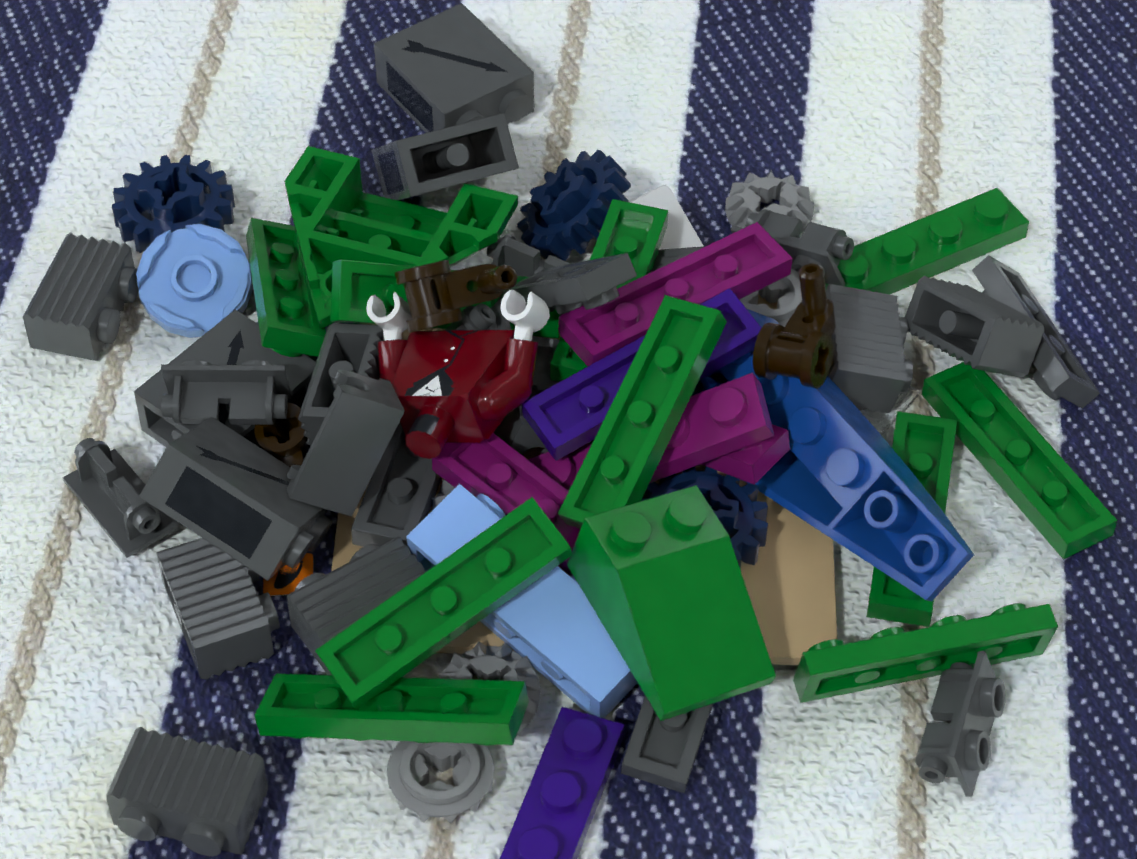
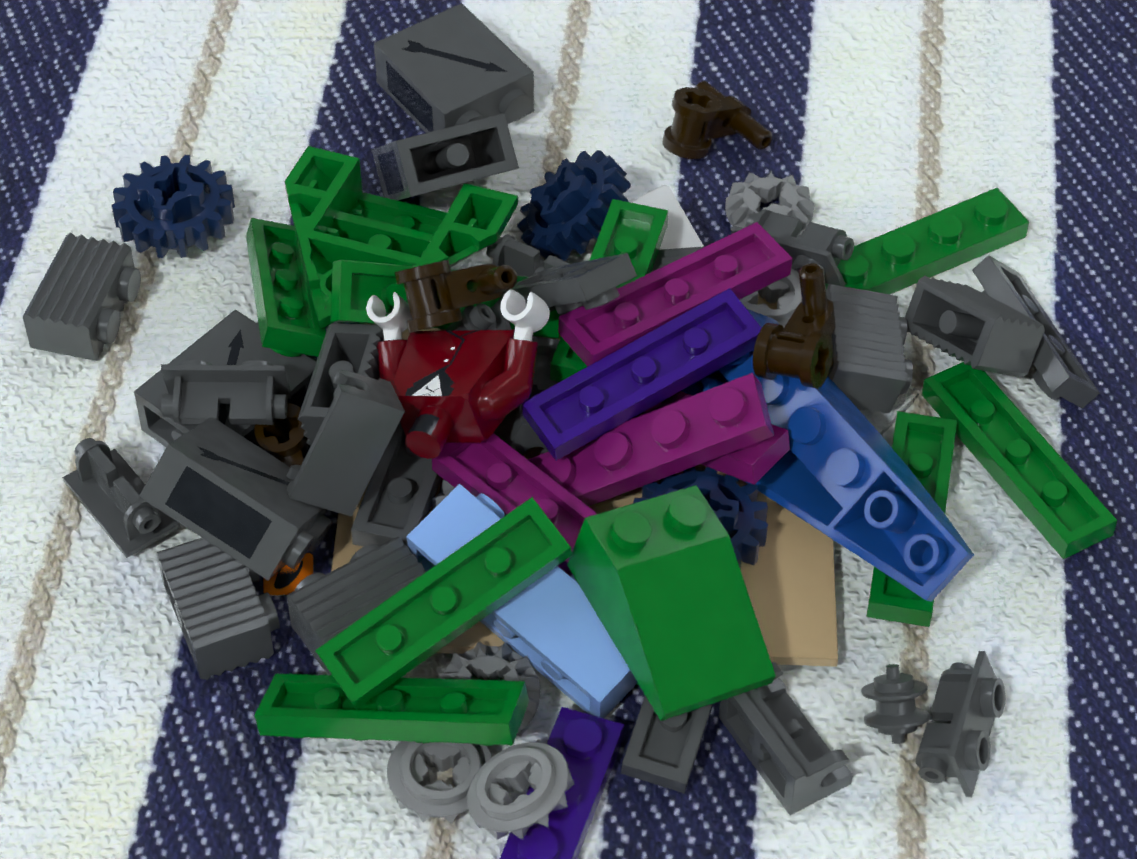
(187, 792): dark grey brick -> none
(193, 279): light blue tile -> none
(514, 771): none -> light grey gear
(645, 410): green plate -> none
(708, 114): none -> dark brown piece
(784, 745): none -> dark grey hinge
(895, 704): none -> dark grey wheel
(904, 656): green plate -> none

